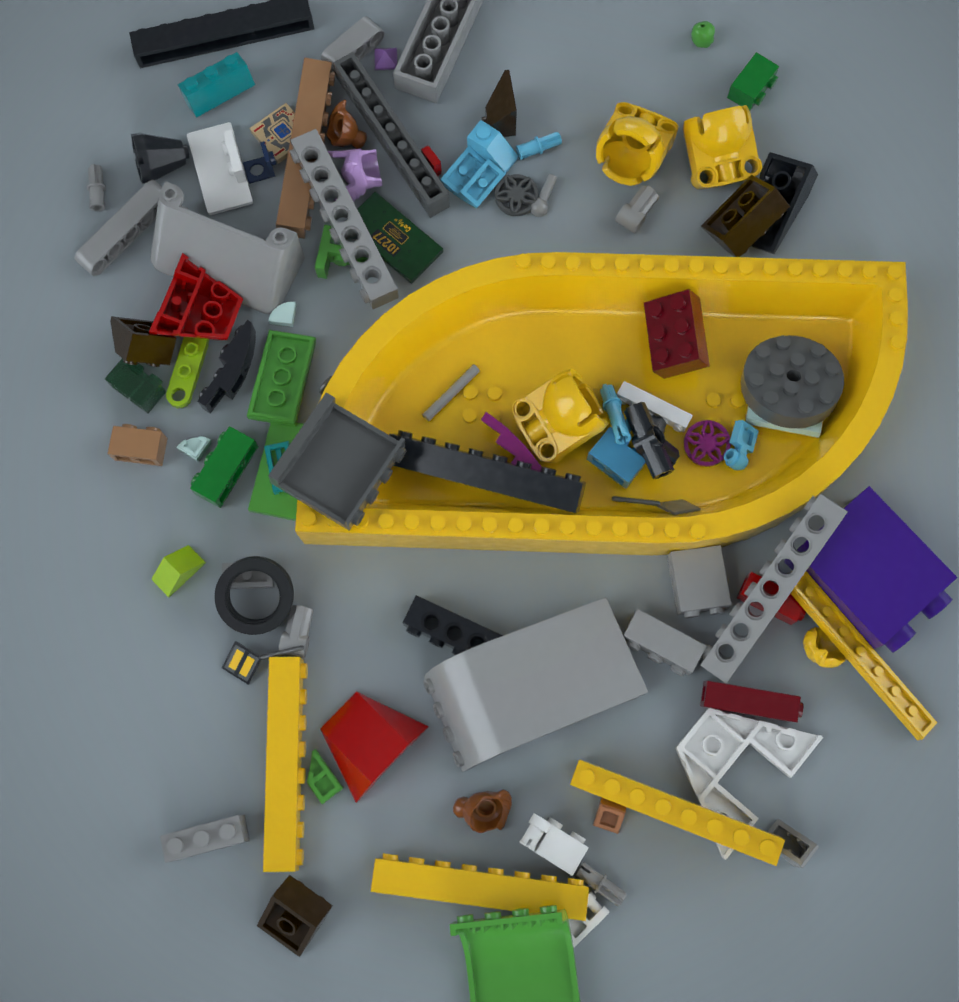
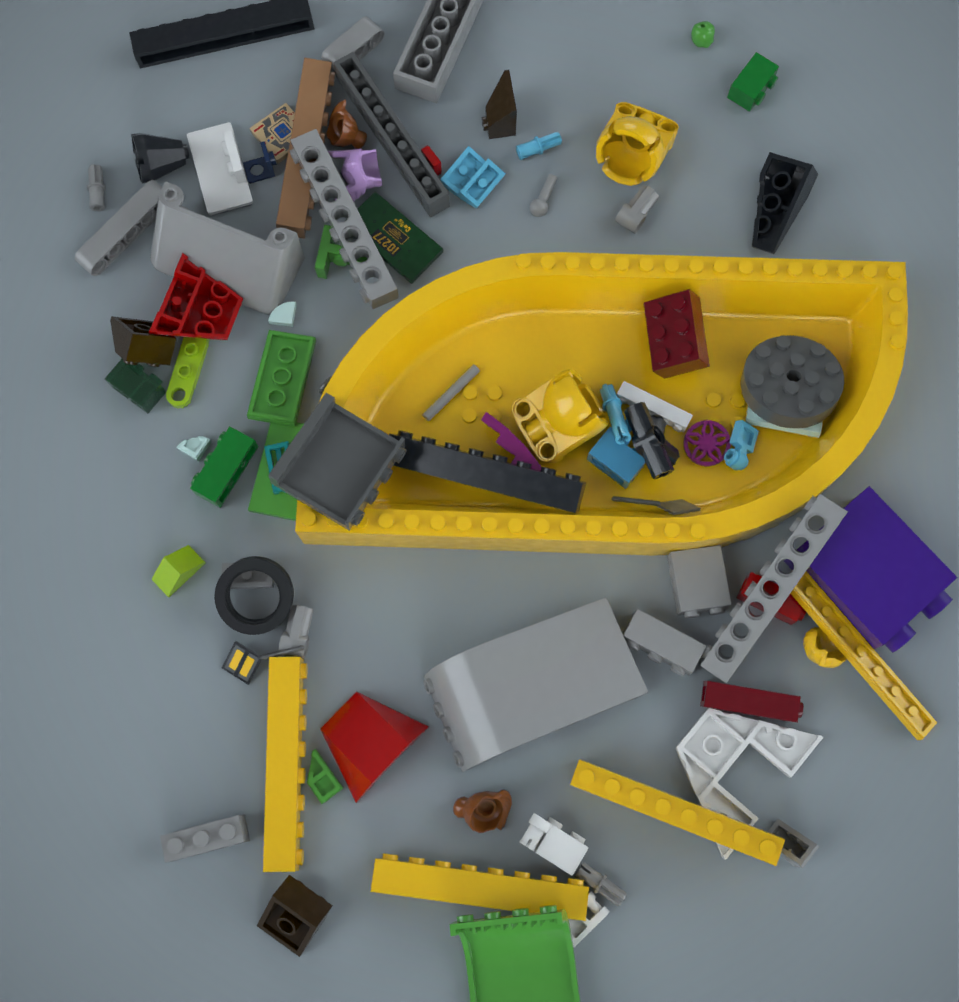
(137, 445): medium nougat brick -> none
(216, 84): teal brick -> none
(236, 361): black slope -> none
(385, 58): medium lavender slope -> none
(423, 609): black brick -> none
(492, 145): medium azure slope -> none
(516, 194): dark grey wheel -> none
(609, 815): nougat slope -> none
(721, 147): yellow piece -> none
(745, 216): dark brown slope -> none

